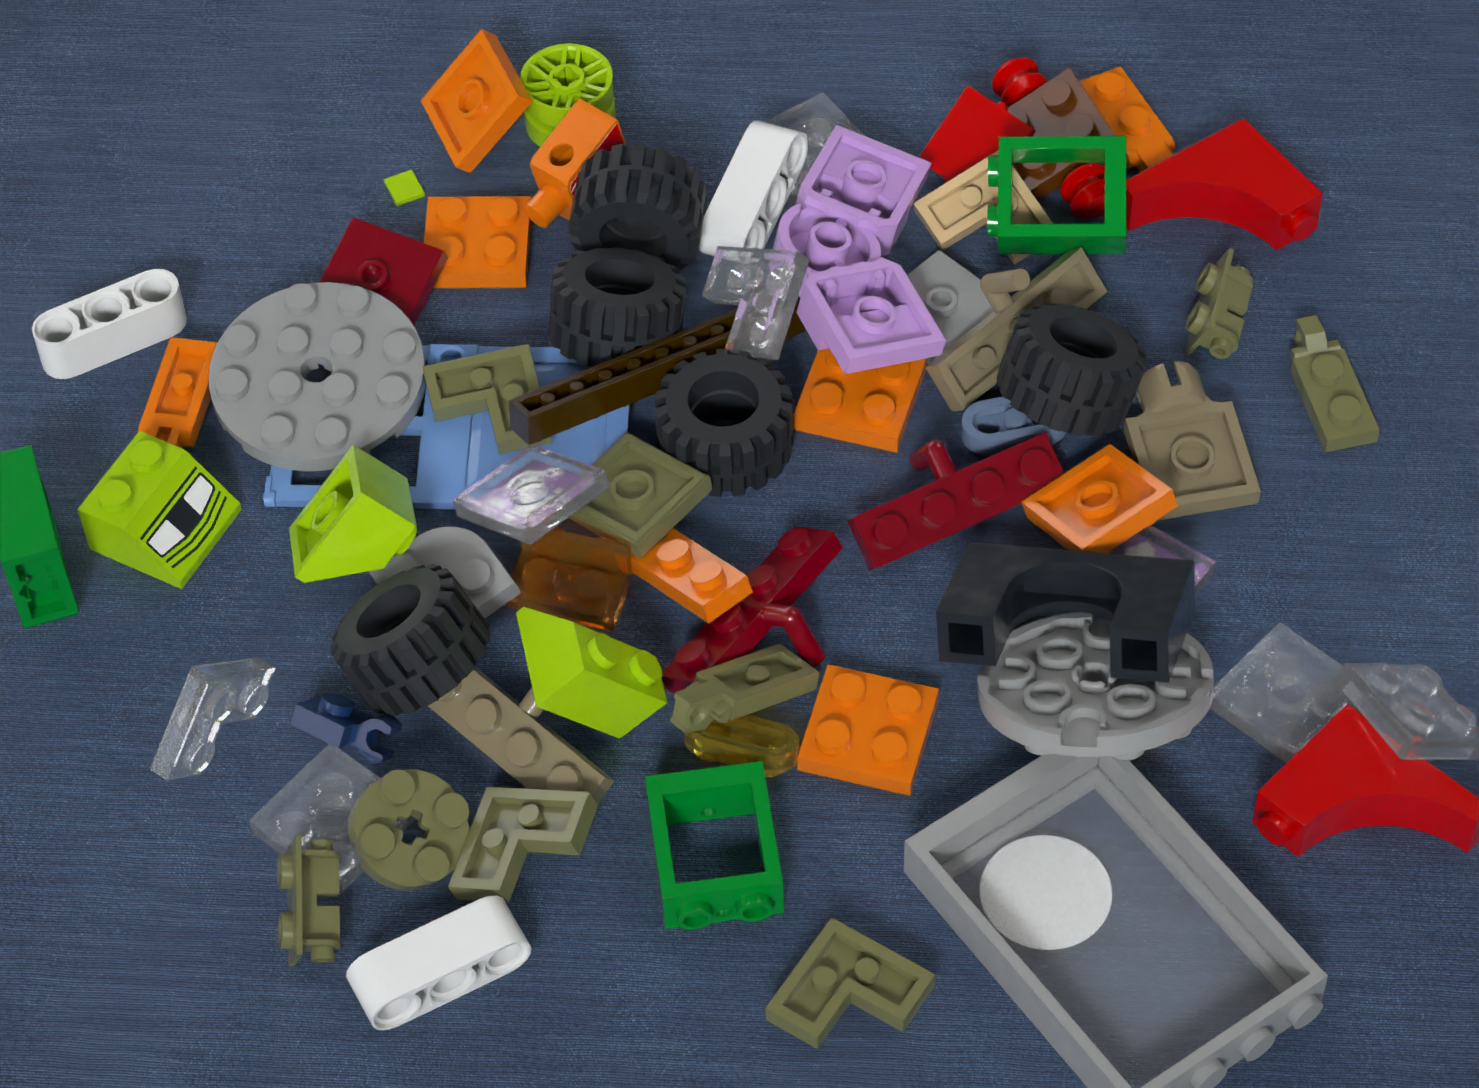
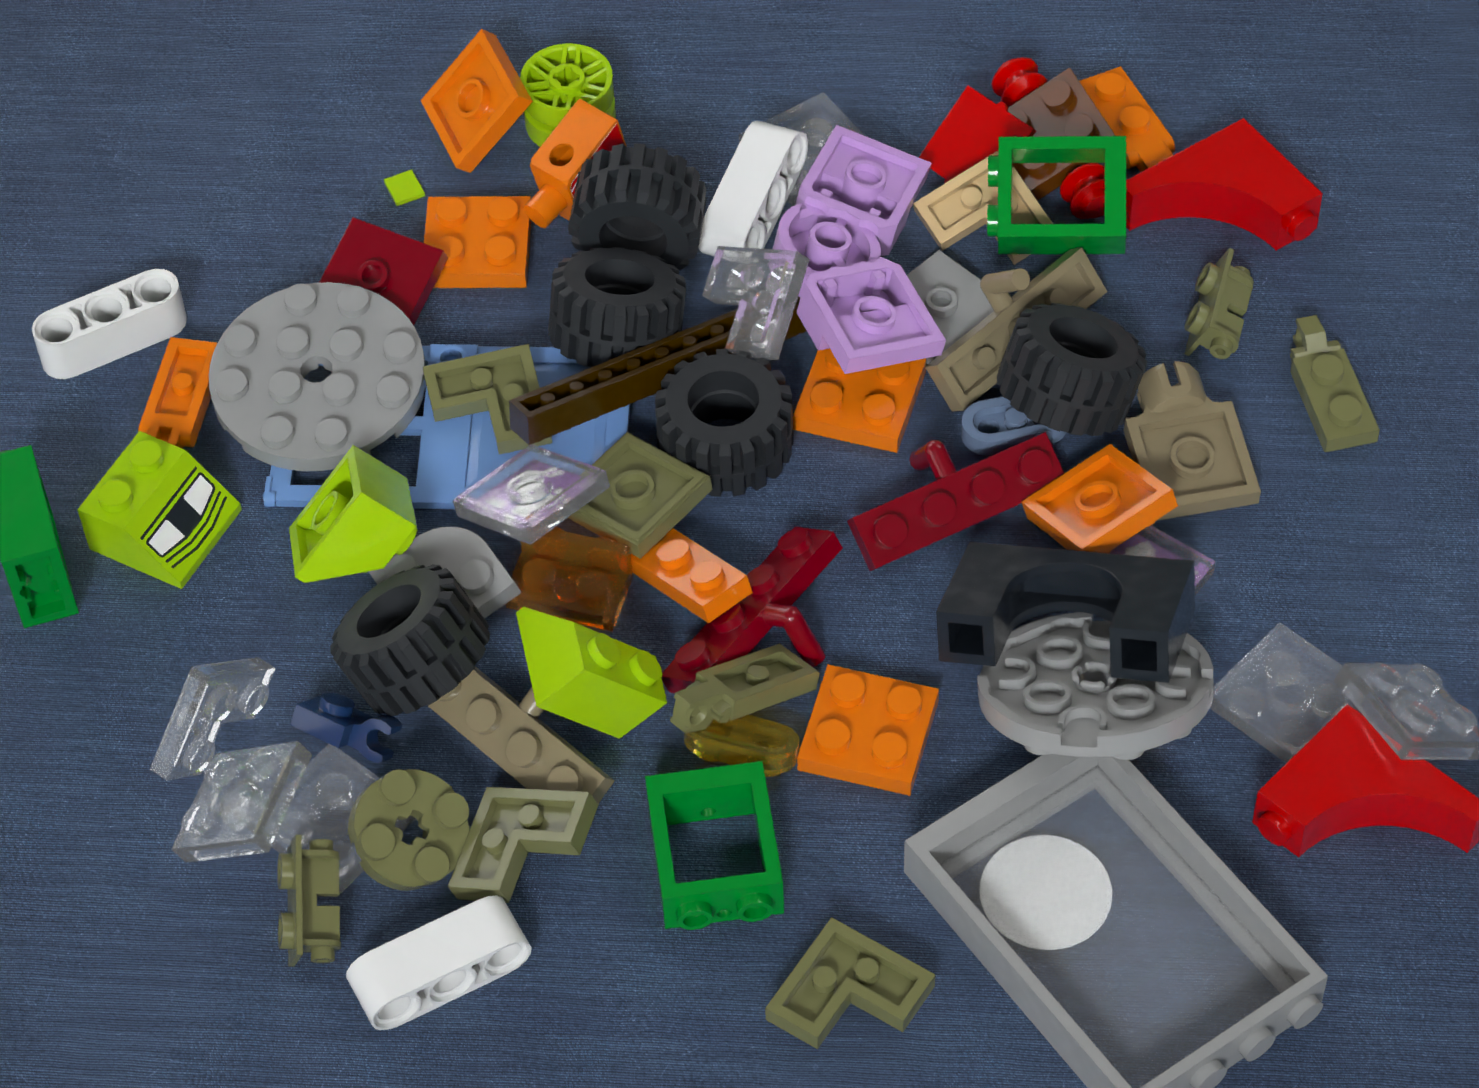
(241, 802): none -> clear plate

